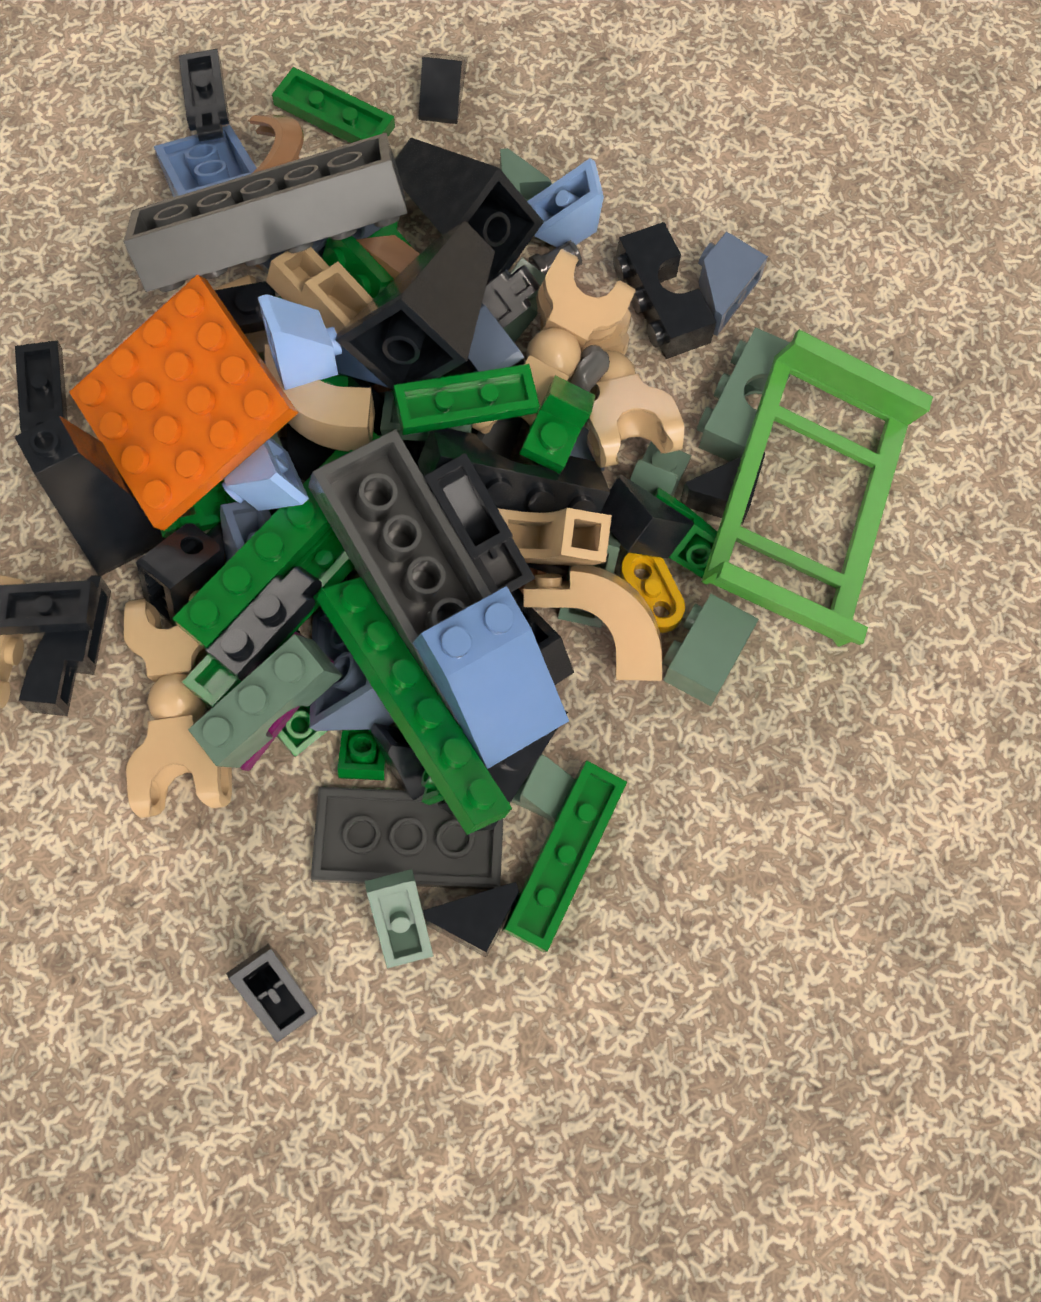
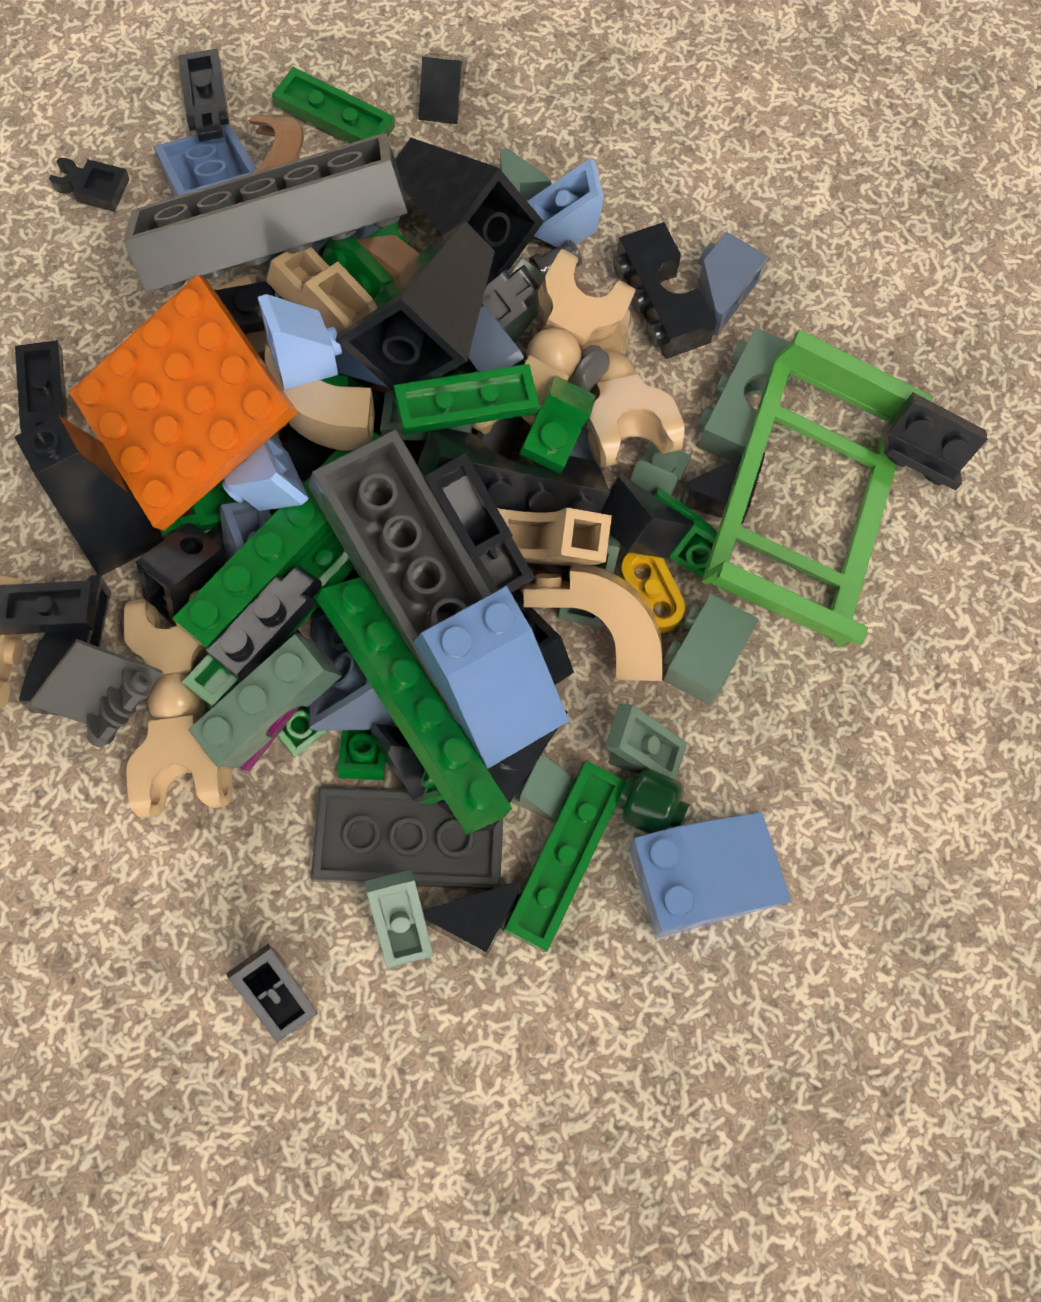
(93, 185): none -> black plate
(96, 689): none -> dark grey hinge
(643, 743): none -> sand green slope
(652, 802): none -> dark green head
(707, 873): none -> medium blue slope
(932, 441): none -> black bracket

